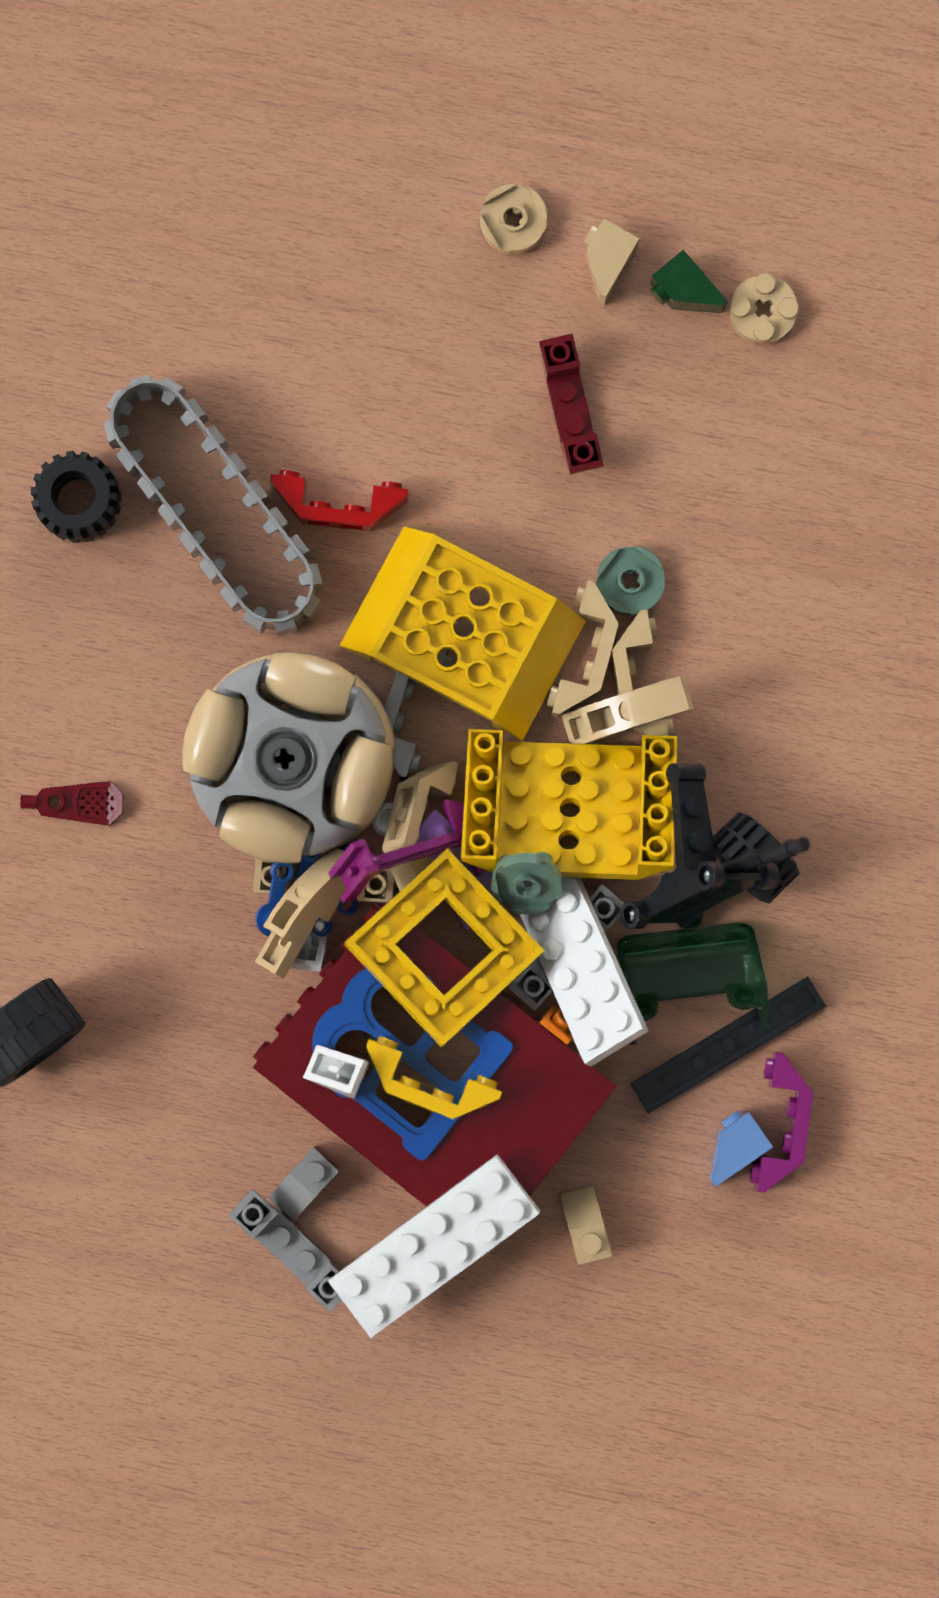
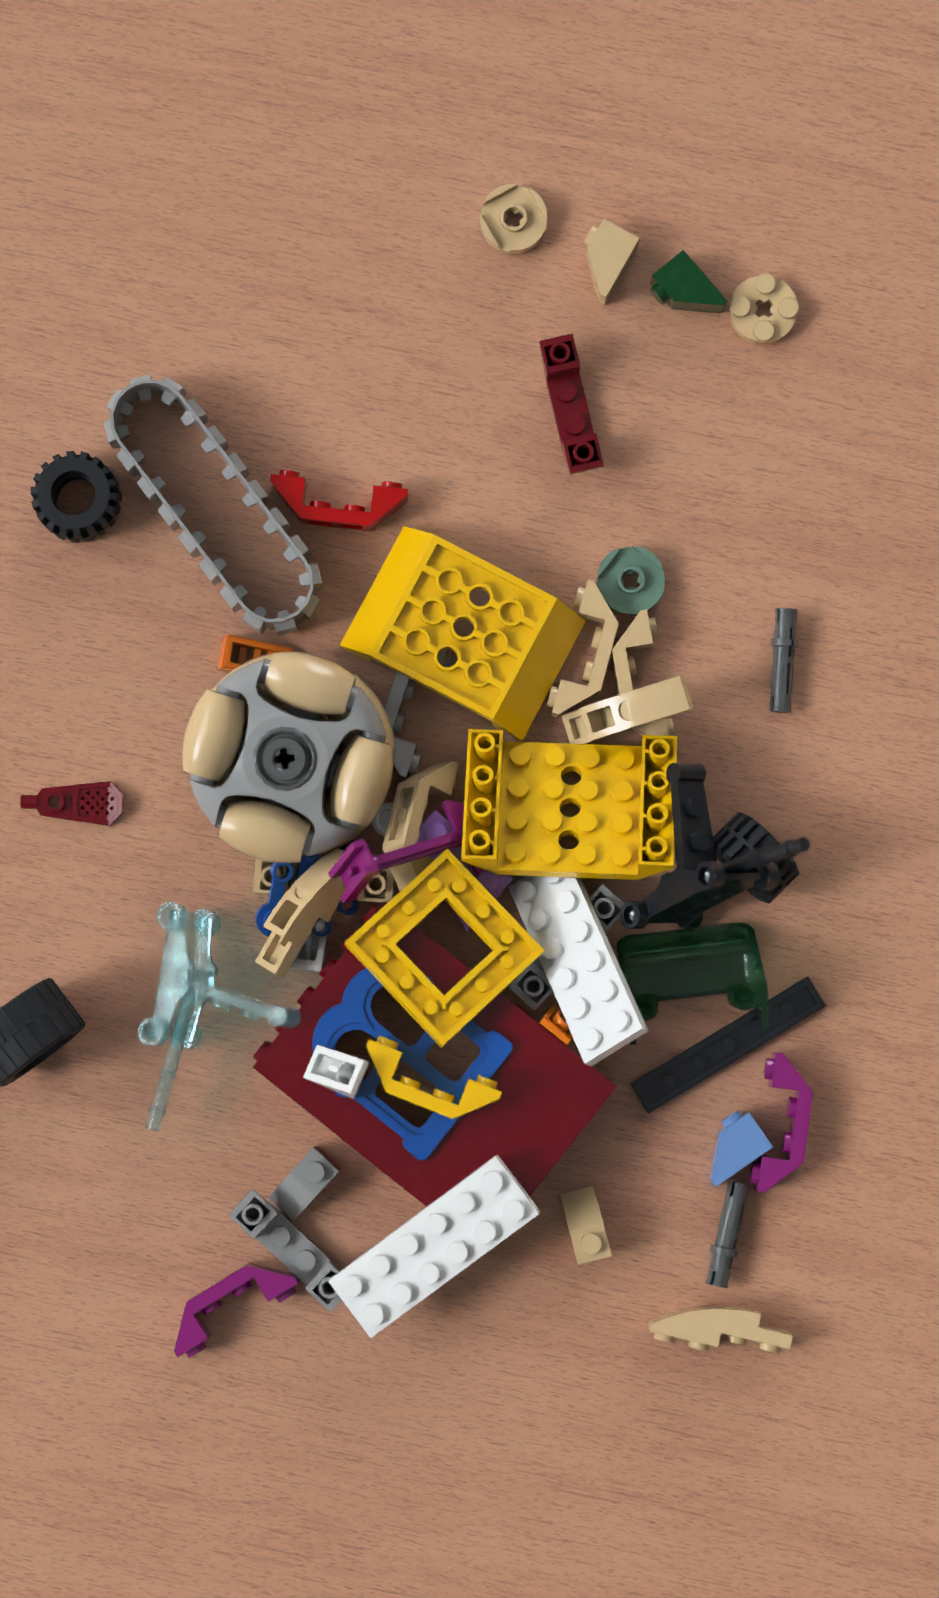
(184, 989): none -> clear light blue piece
(192, 1329): none -> magenta slope
(243, 643): none -> orange slope
(532, 867): sand green plate -> none
(706, 1324): none -> tan slope
(727, 1234): none -> dark grey pin
(783, 658): none -> dark grey pin

